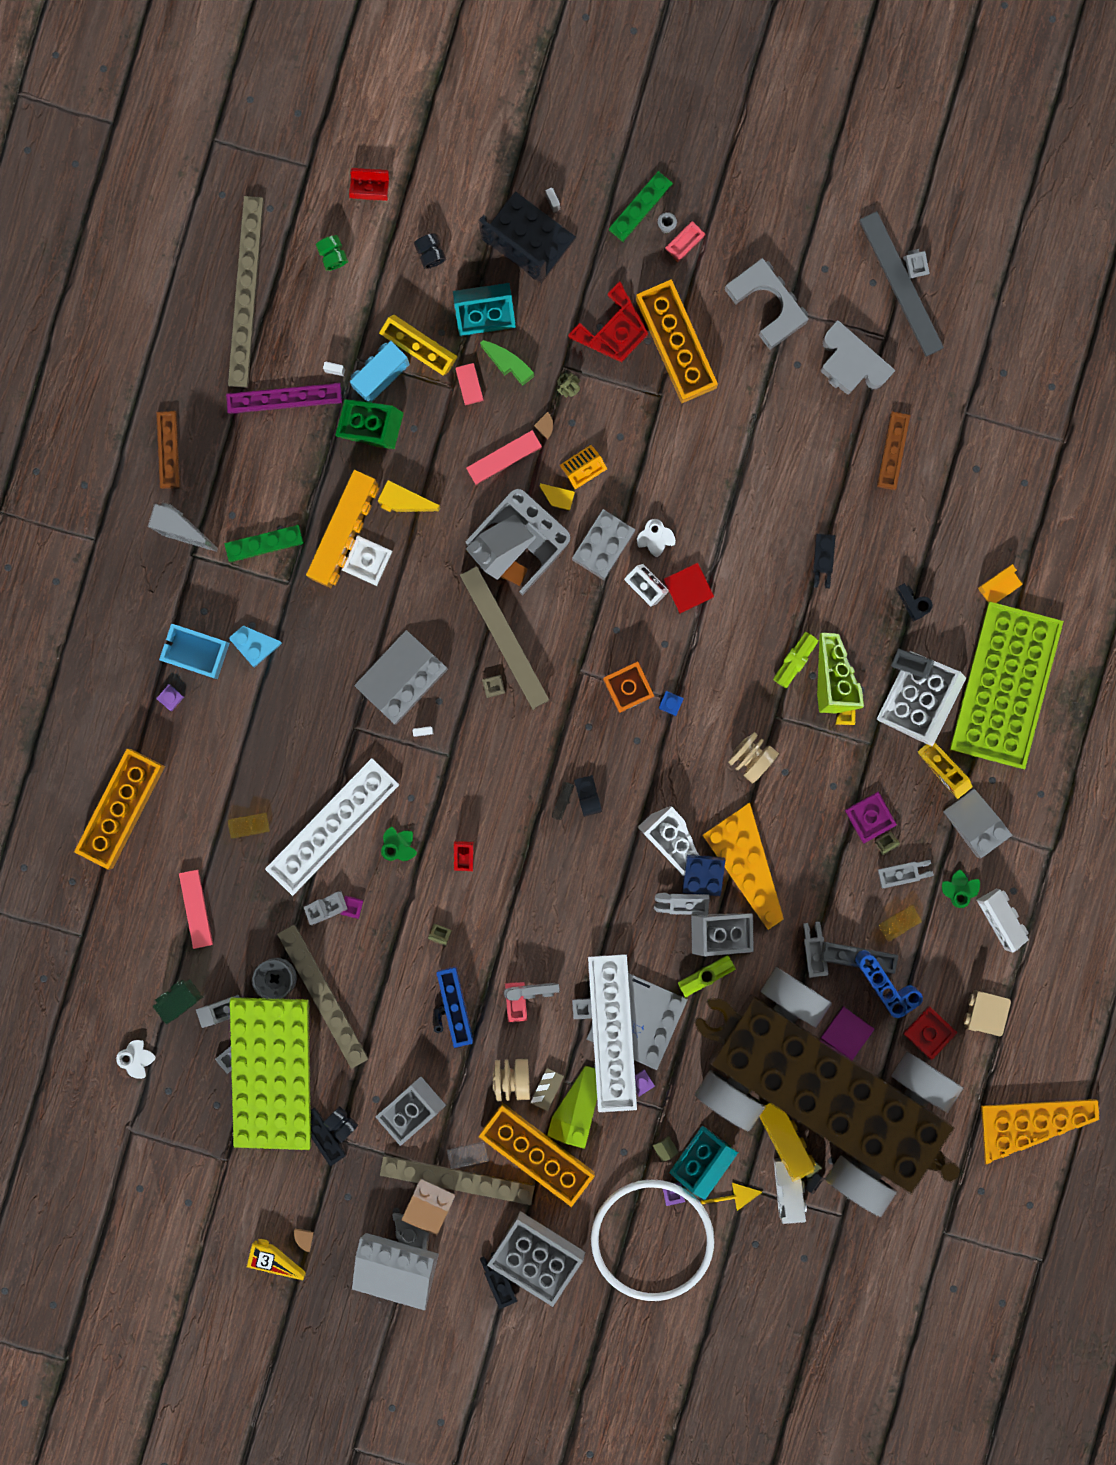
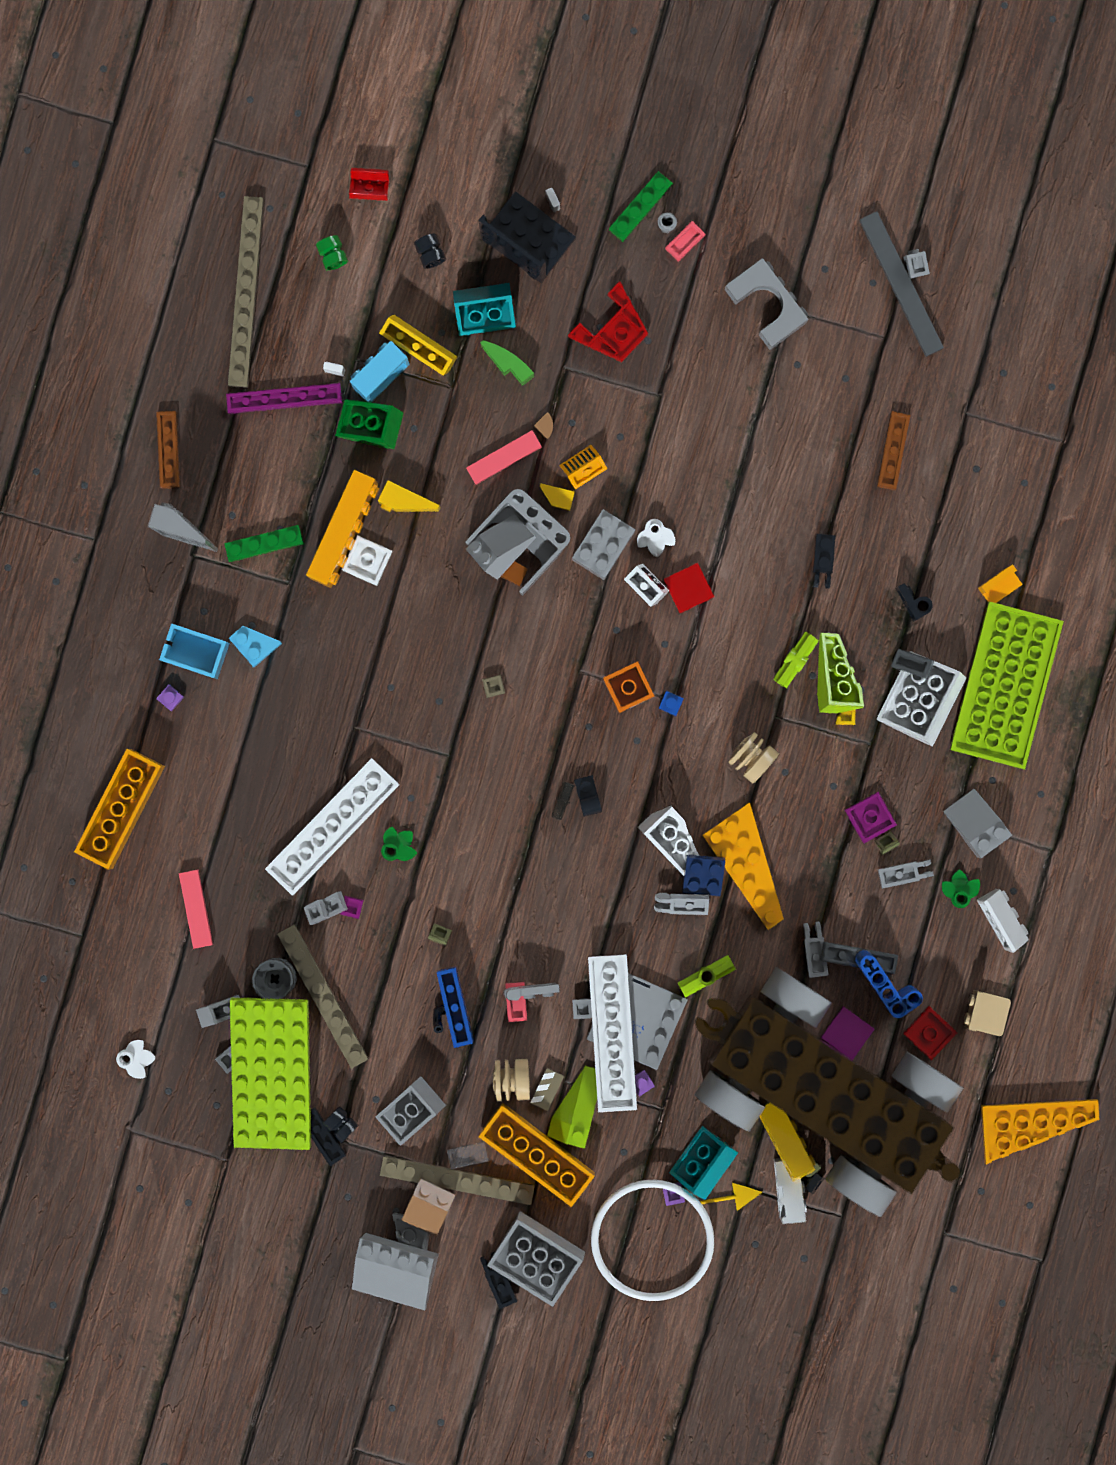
(173, 1004): clear green brick -> none
(248, 825): clear yellow slope -> none
(270, 1259): yellow slope -> none
(303, 1238): medium nougat tile -> none
(401, 677): light grey slope -> none
(422, 731): white tile -> none
(463, 855): red slope -> none
(469, 384): coral tile -> none
(504, 637): dark tan tile -> none
(568, 385): olive gear -> none
(665, 1149): olive slope -> none
(676, 341): light orange brick -> none
(722, 934): light grey slope -> none
(852, 361): light grey brick -> none
(900, 922): clear yellow slope -> none
(946, 770): yellow slope -> none

